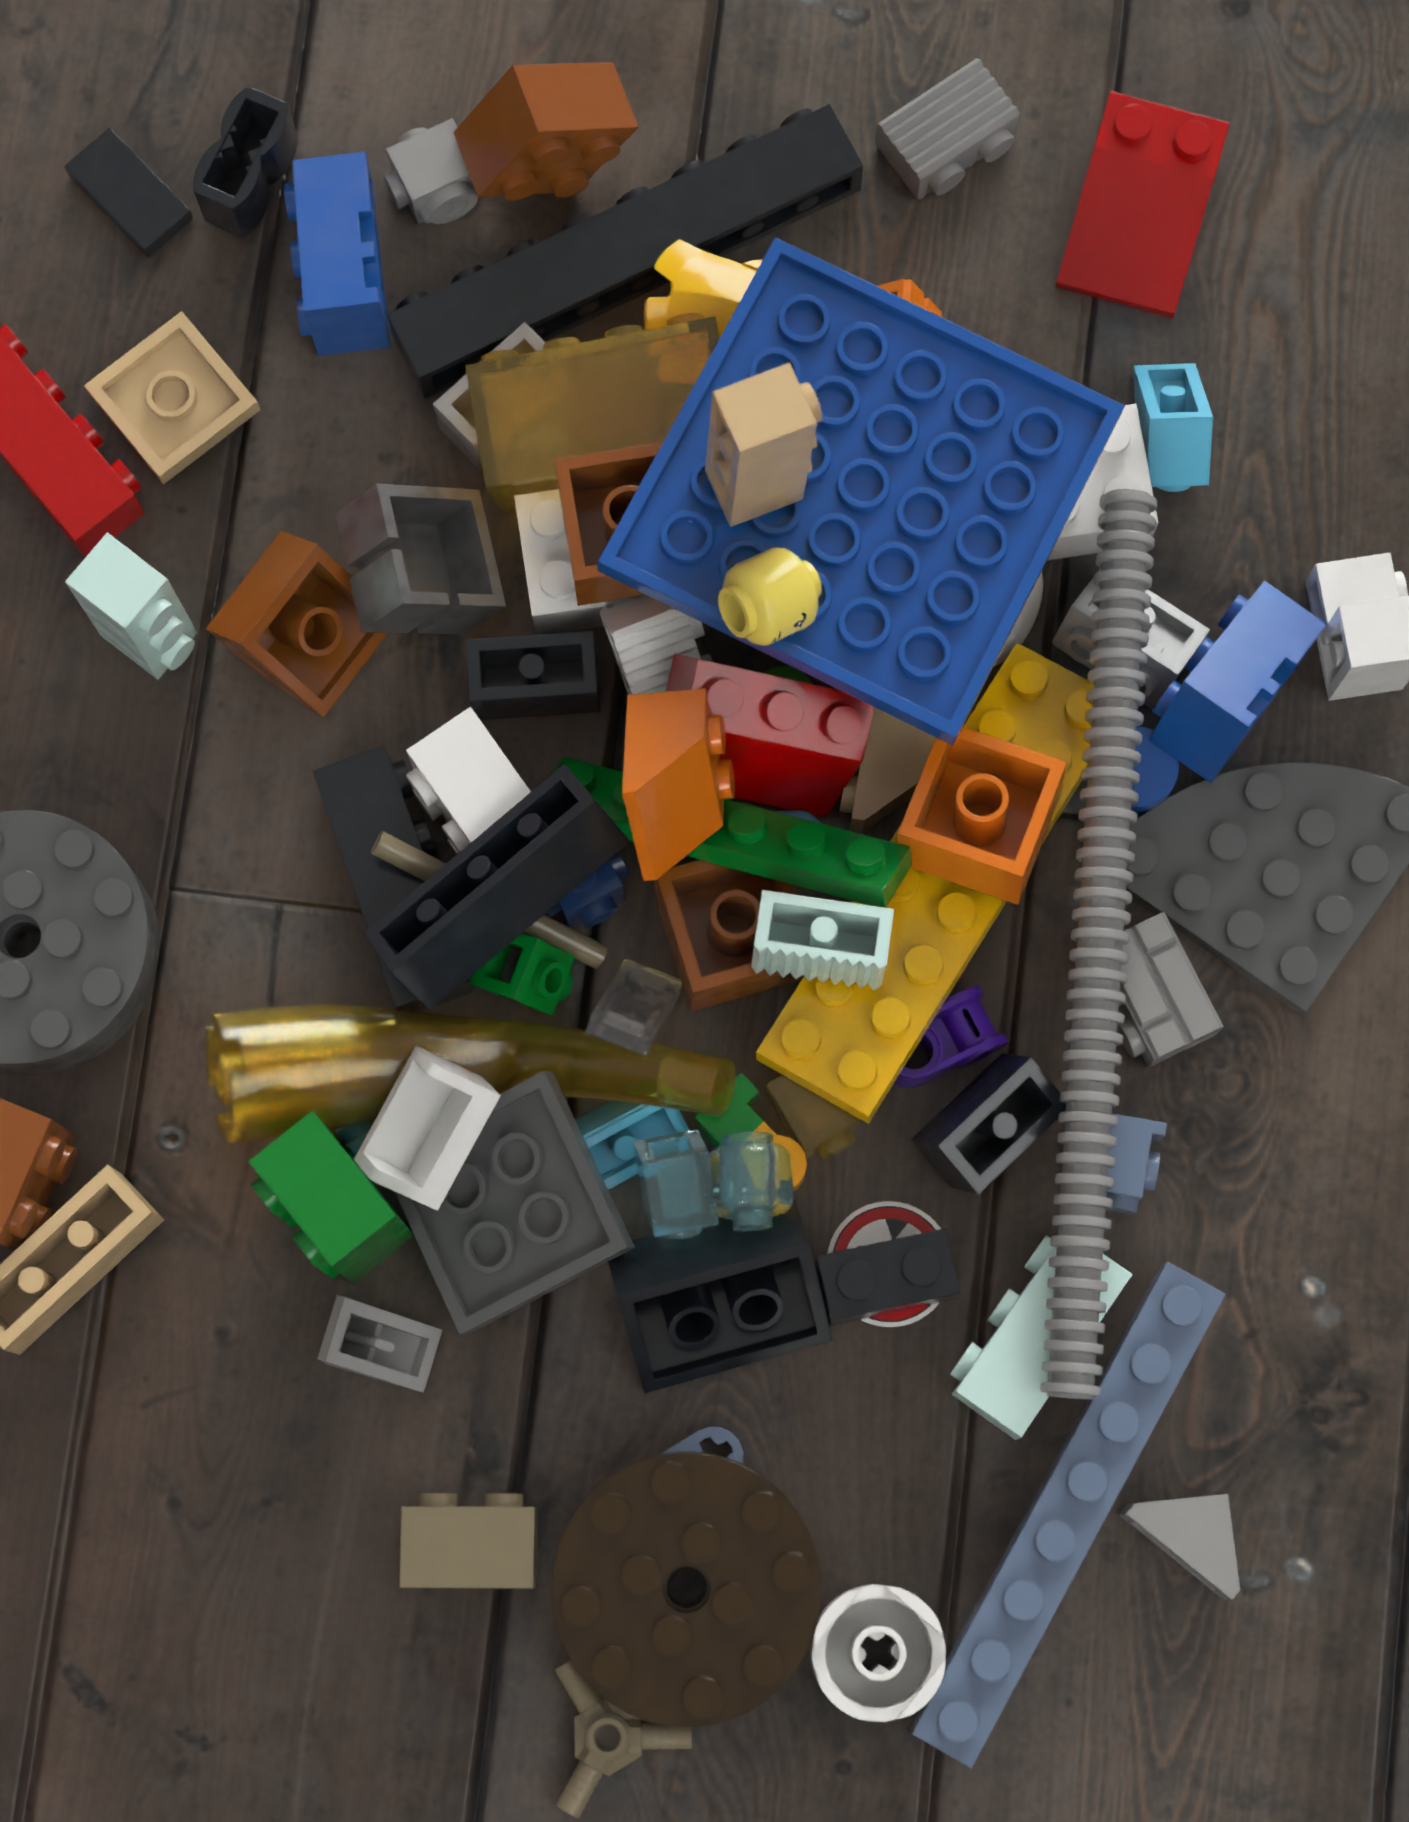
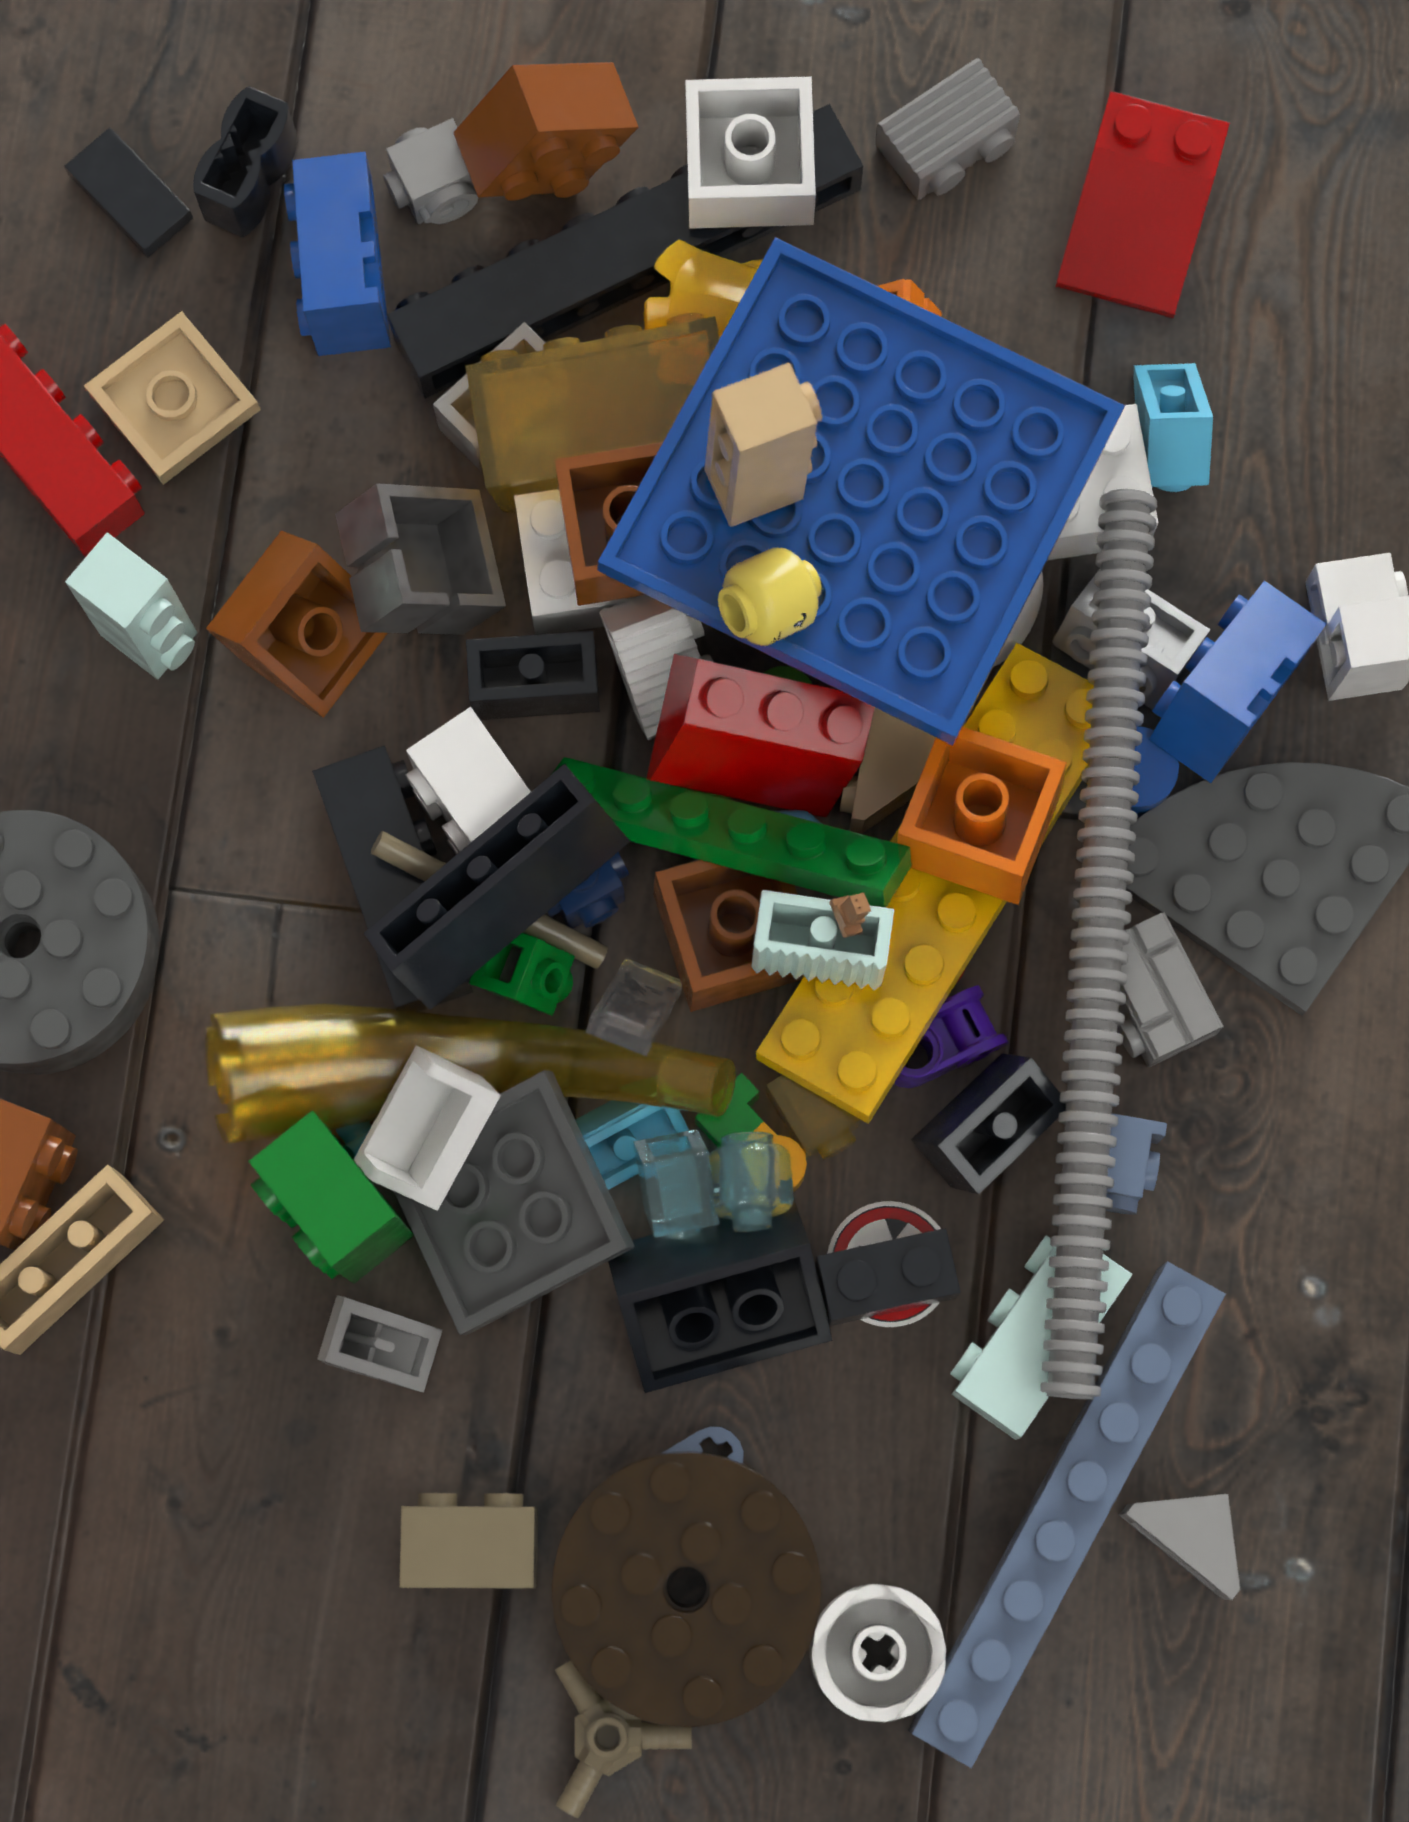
(673, 776): orange slope -> none
(750, 152): none -> white brick
(850, 913): none -> medium nougat piece

